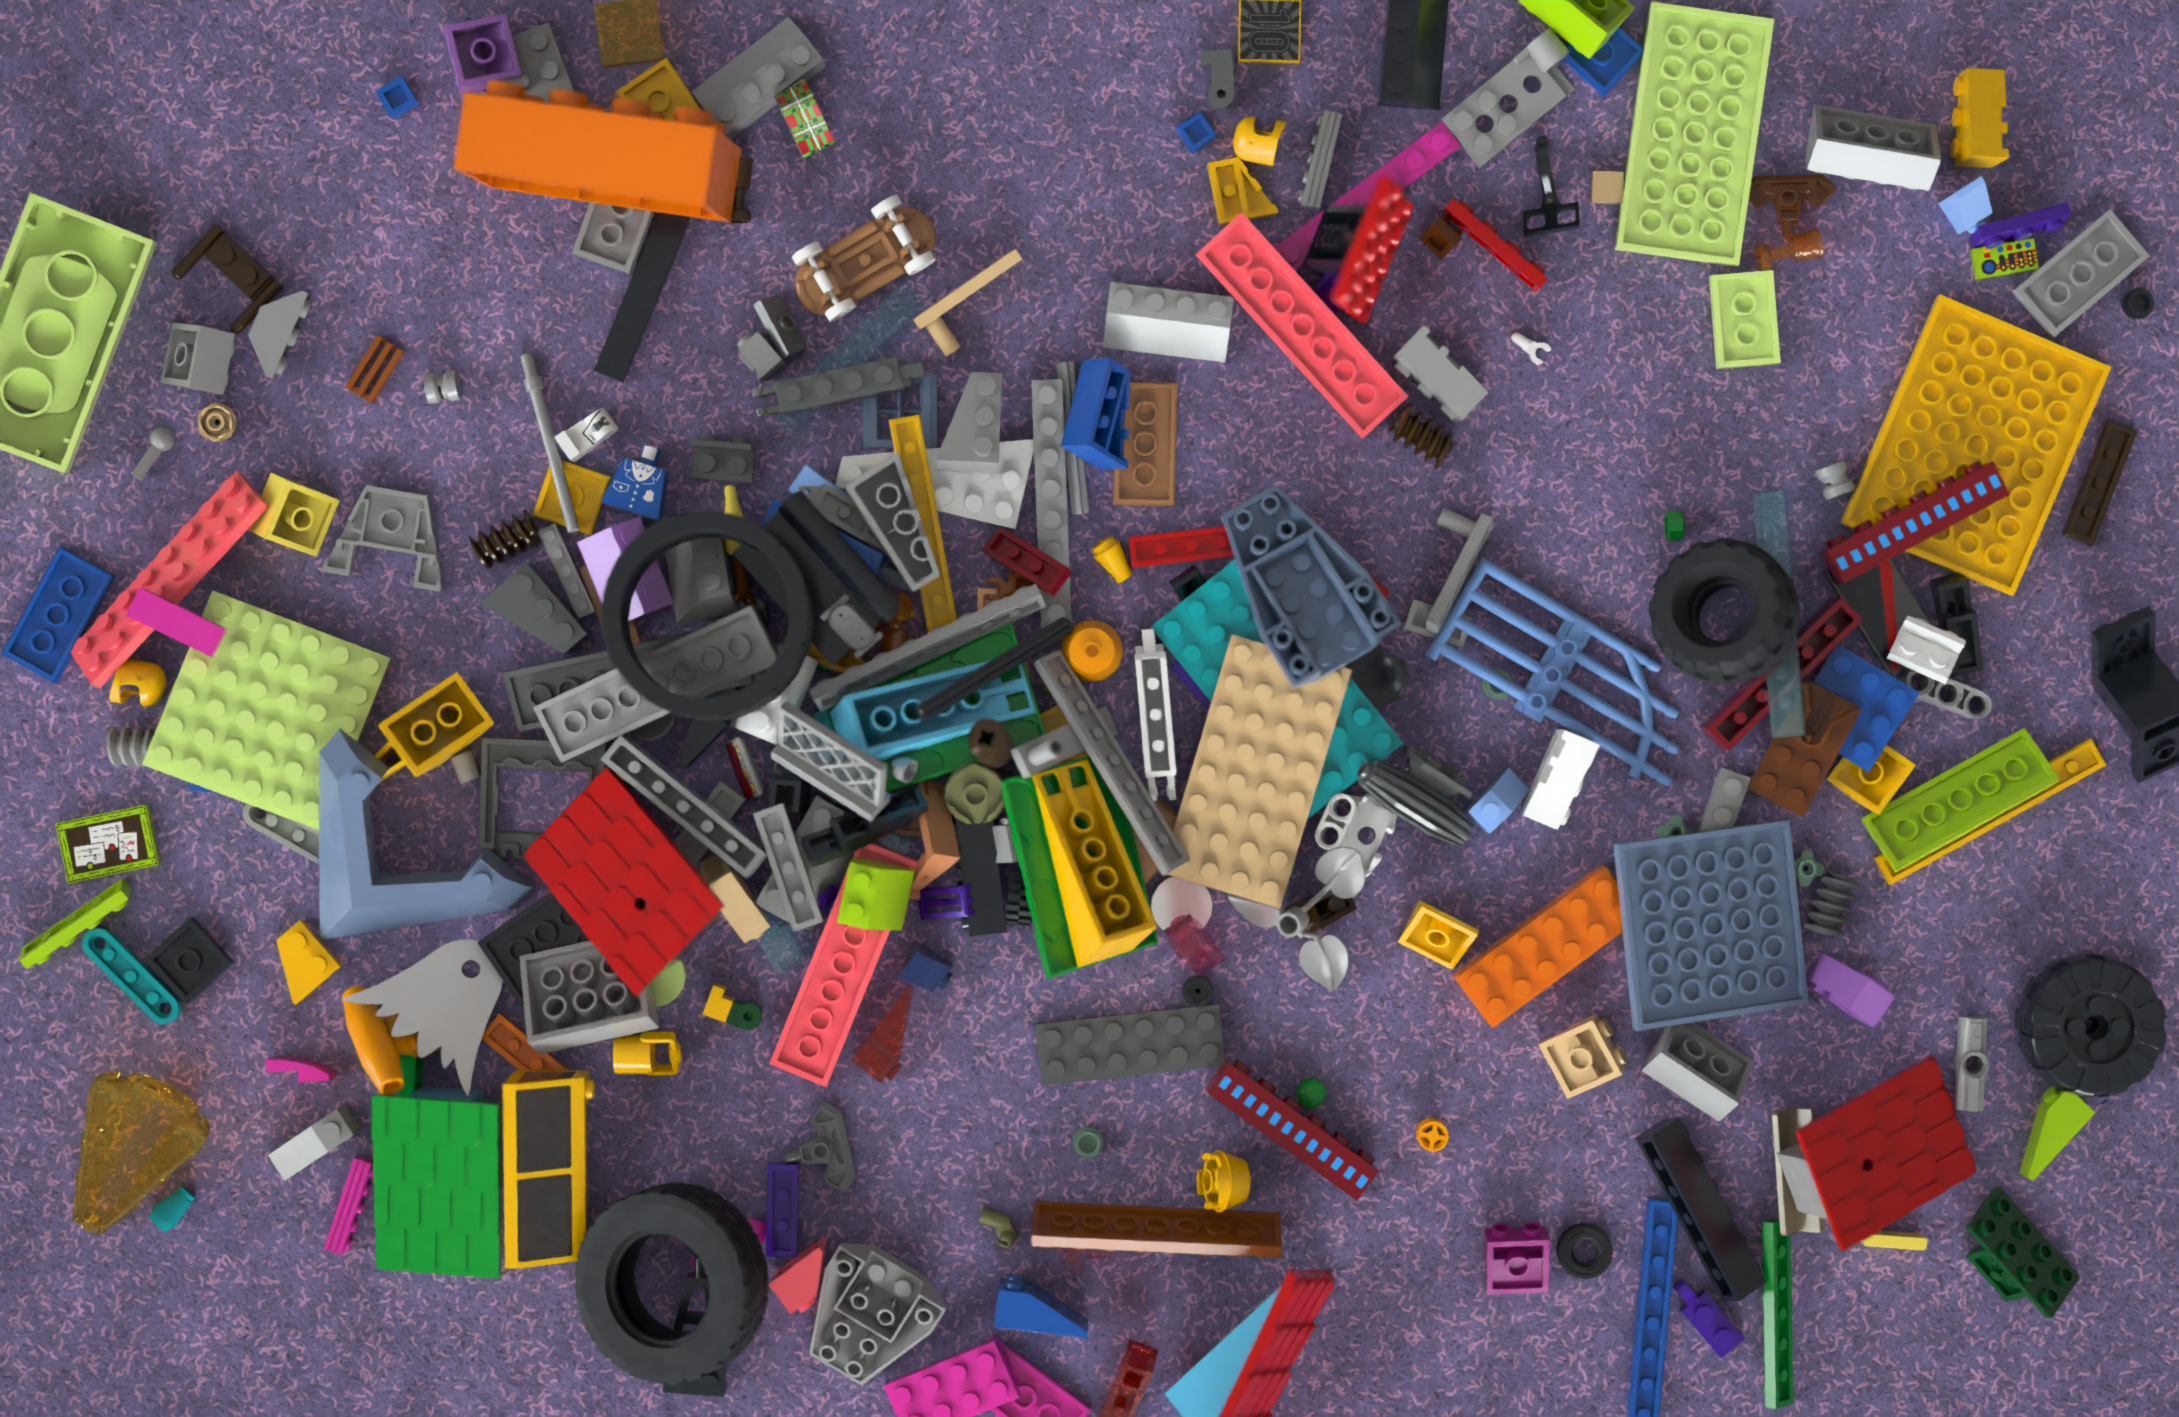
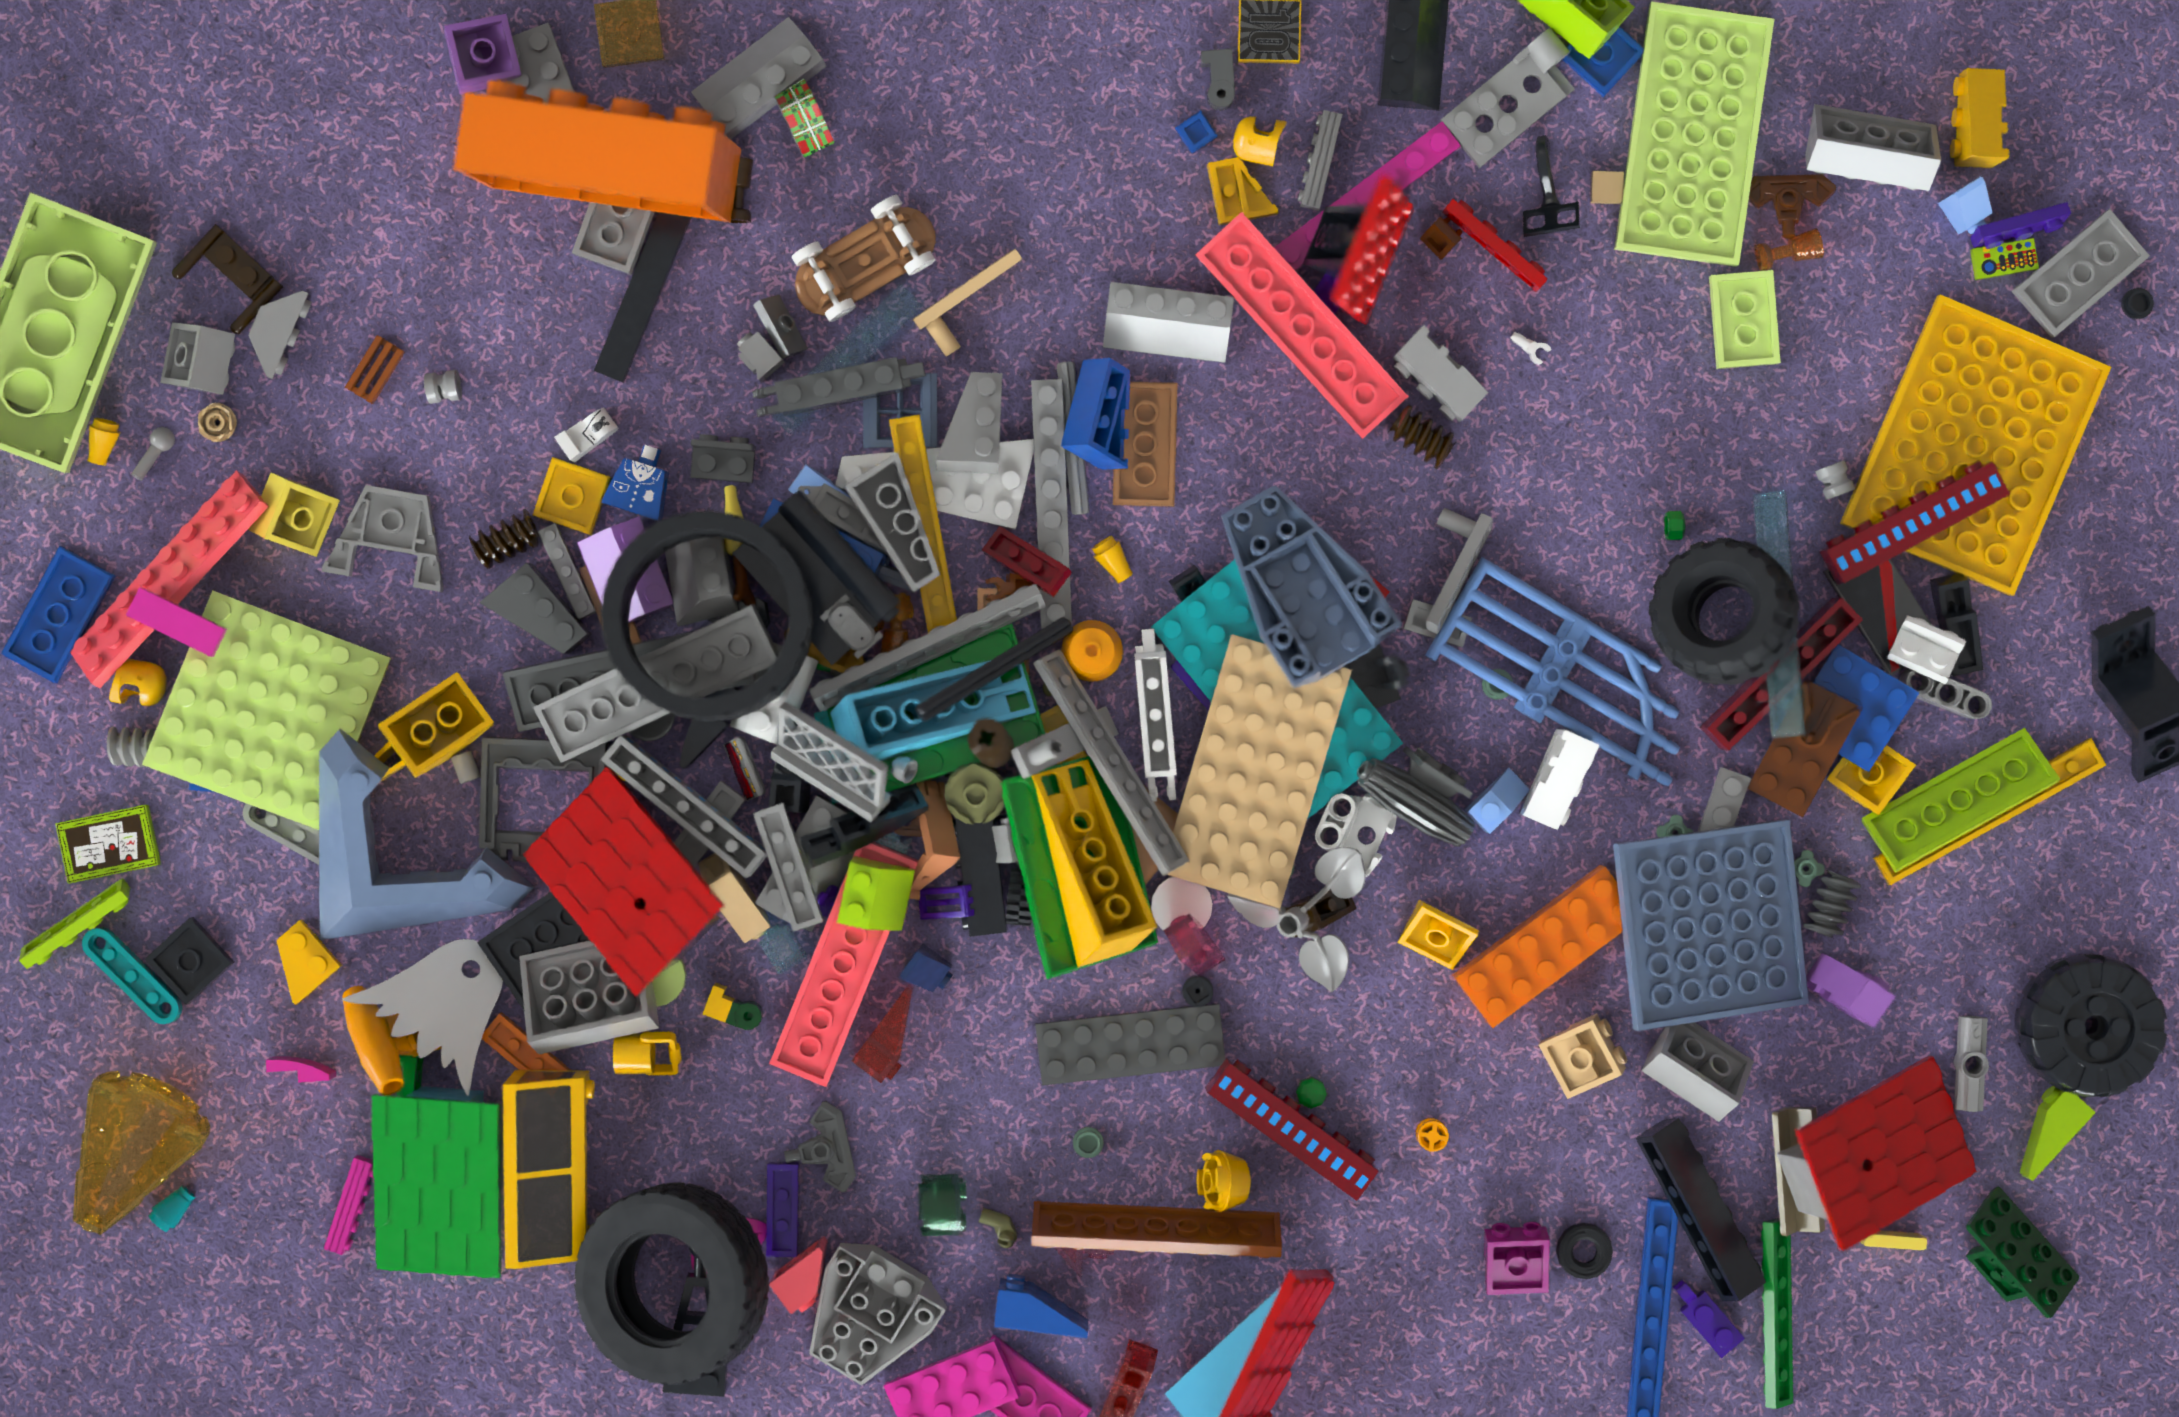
(102, 438): none -> yellow cone
(314, 1142): slope -> none
(397, 97): blue plate -> none
(534, 386): light grey bar -> none
(660, 89): yellow tile -> none
(941, 1204): none -> clear green brick
(1179, 547): red plate -> none
(2099, 483): dark brown tile -> none

